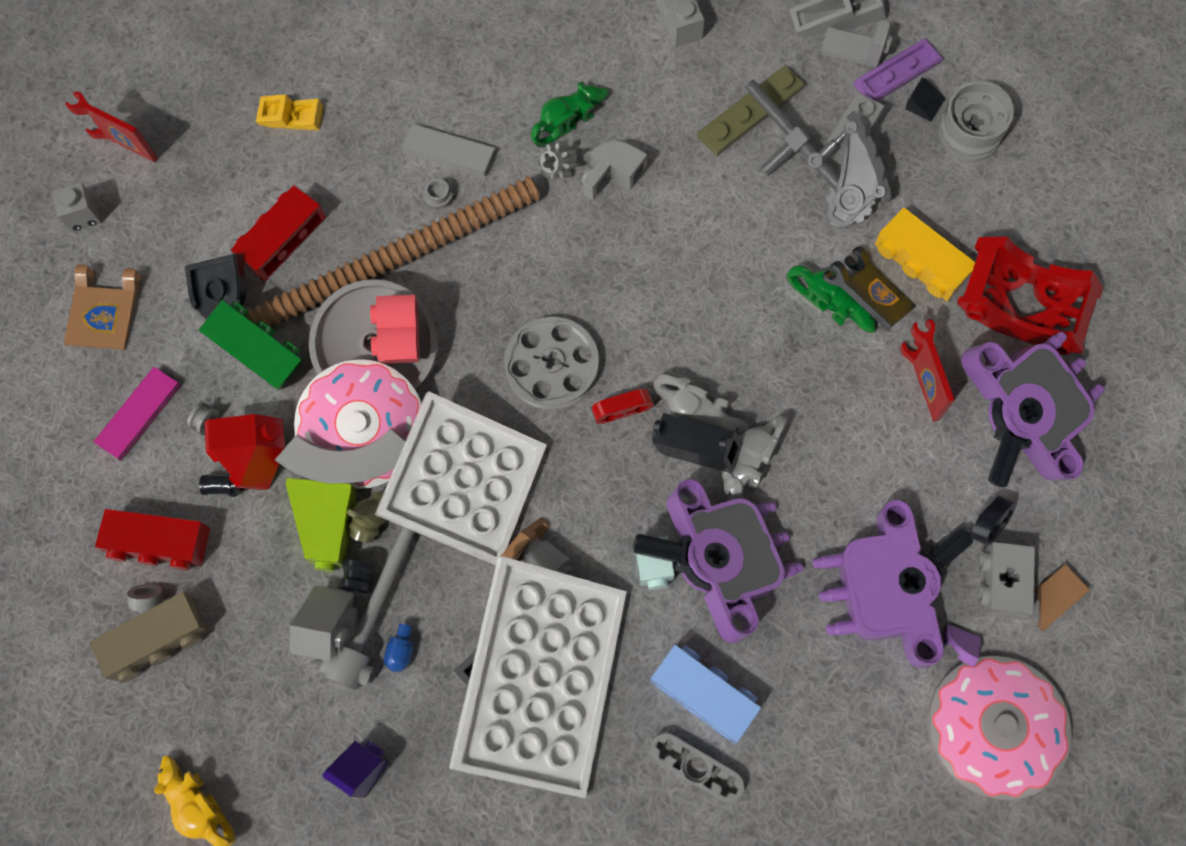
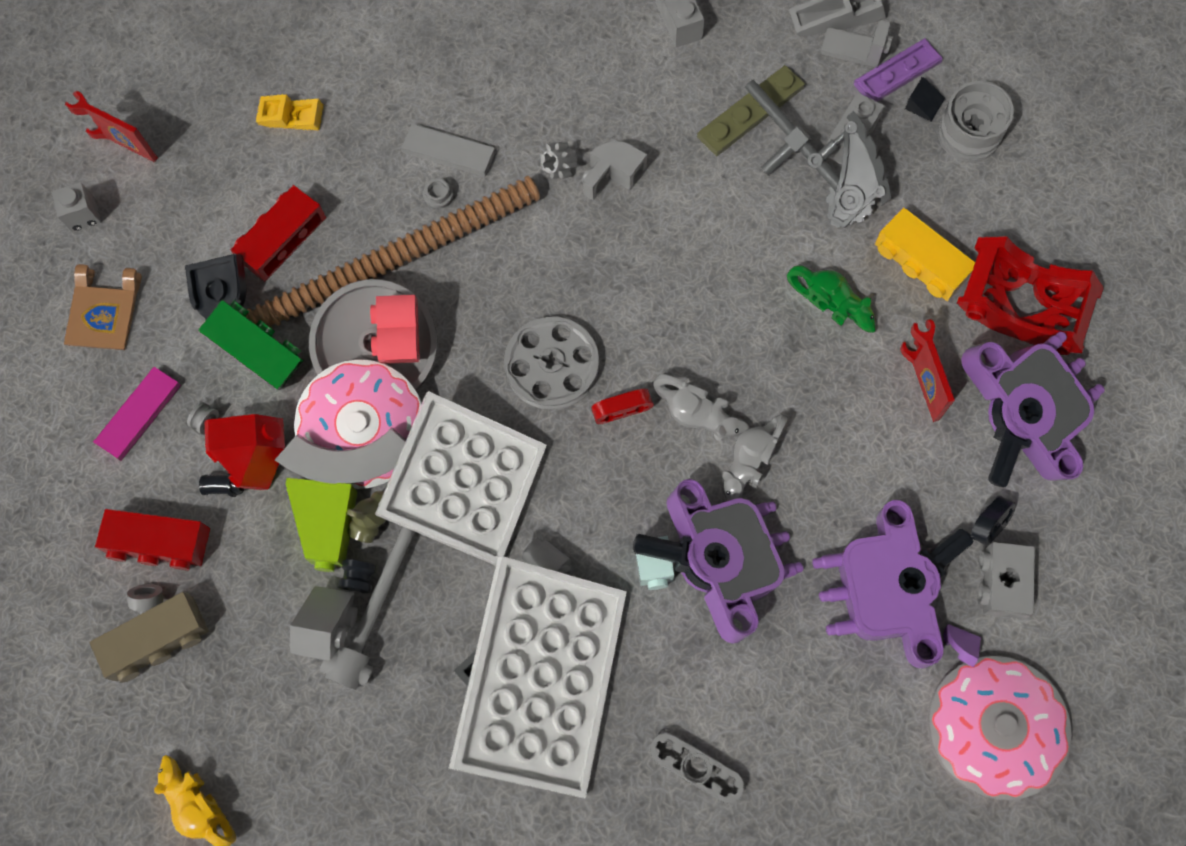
(357, 768): dark purple slope -> none
(399, 649): blue cylinder -> none
(525, 537): medium nougat tile -> none
(563, 111): green animal -> none
(696, 442): black brick -> none
(706, 693): light blue brick -> none
(870, 289): flag -> none
(1058, 595): medium nougat tile -> none

